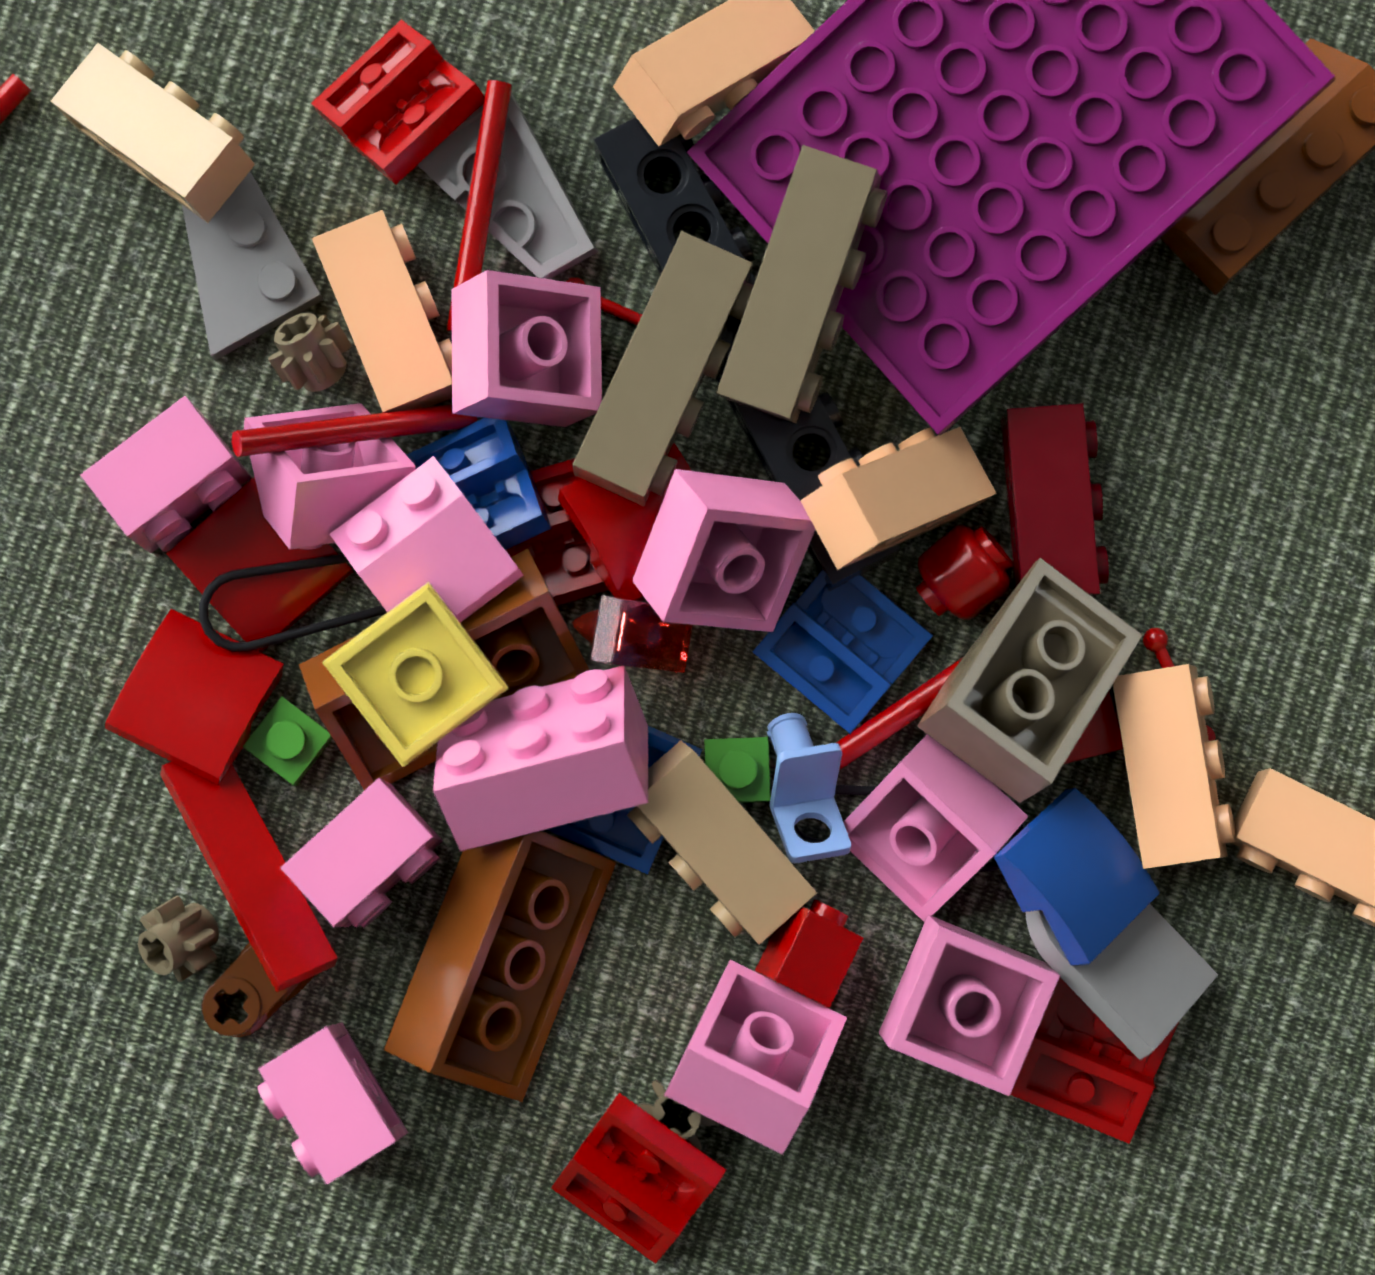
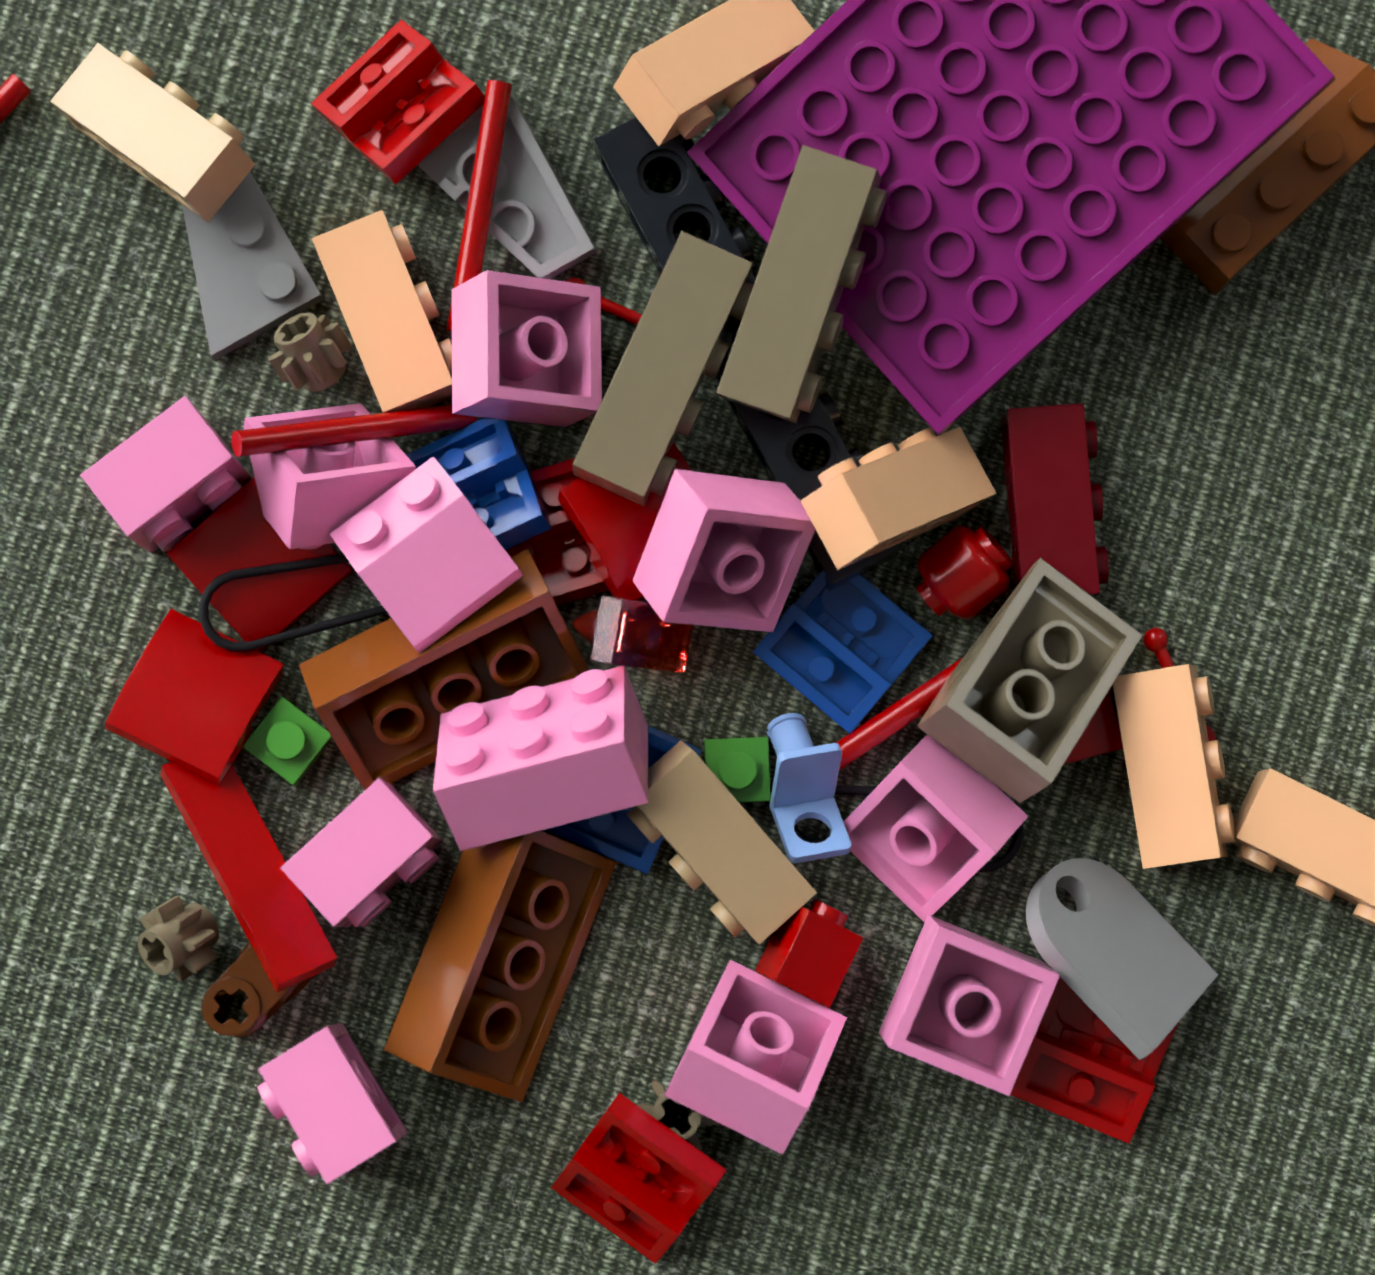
(415, 674): light yellow plate -> none
(1078, 875): blue slope -> none

